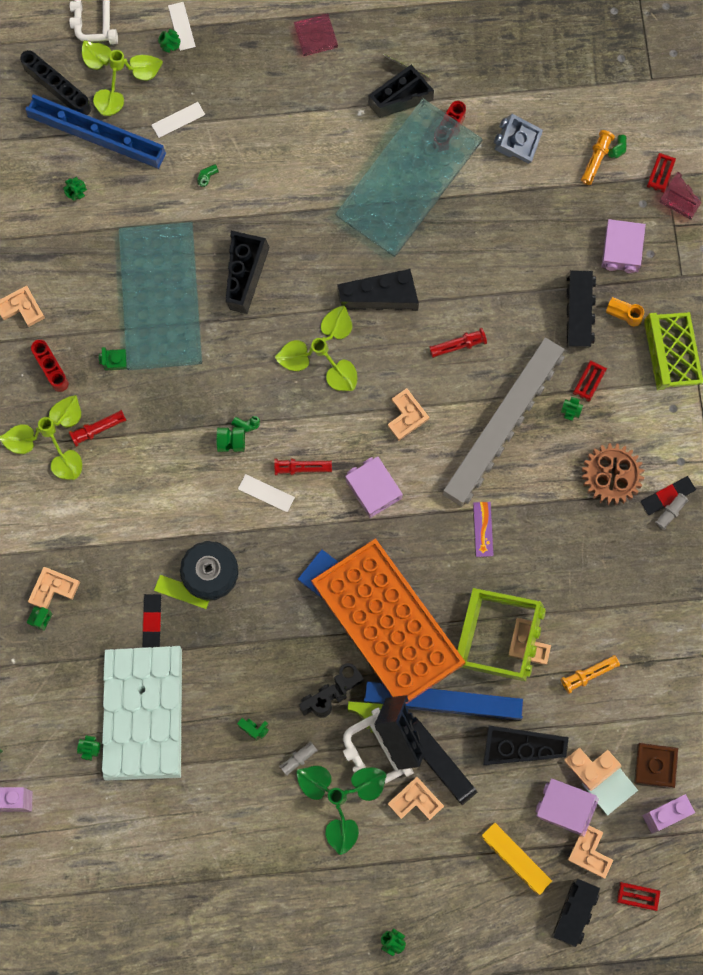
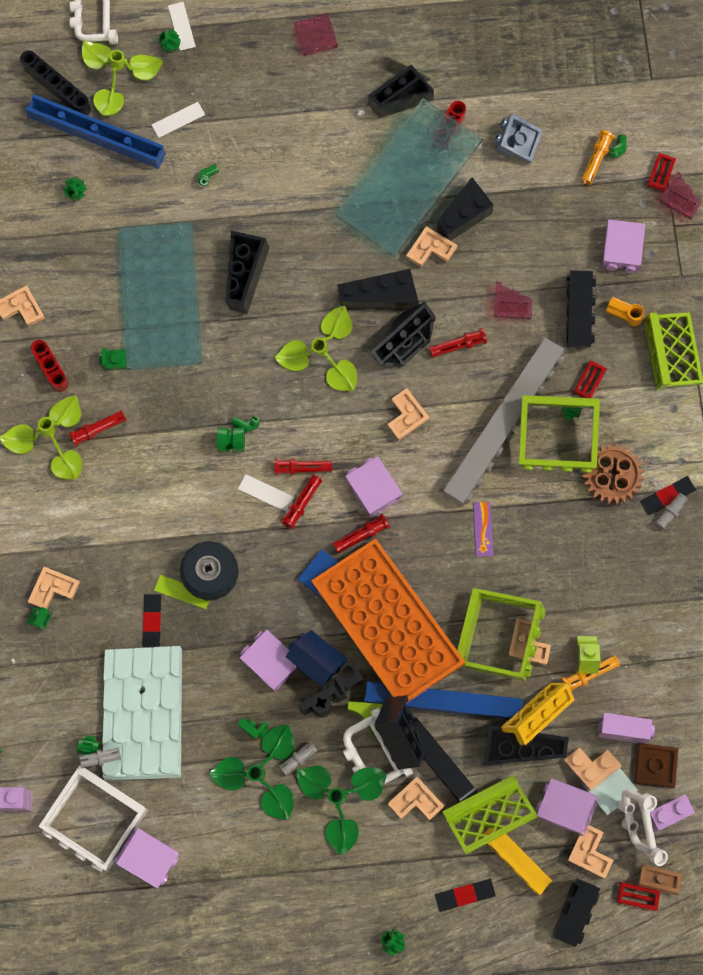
(67, 843): none -> white window
(100, 757): none -> light grey pin
(146, 857): none -> lavender brick
(230, 773): none -> green plant
(268, 660): none -> lavender brick
(296, 509): none -> red pin
(315, 657): none -> dark blue brick
(369, 529): none -> red pin
(404, 336): none -> black wedge
(429, 243): none -> light nougat plate
(465, 211): none -> black wedge
(465, 895): none -> black sticker
(482, 803): none -> lime fence
(511, 304): none -> clear pink wing
(539, 712): none -> yellow fence
(549, 465): none -> lime window
(588, 654): none -> lime arch
(625, 728): none -> lavender brick
(647, 803): none -> white bar
(660, 879): none -> medium nougat plate

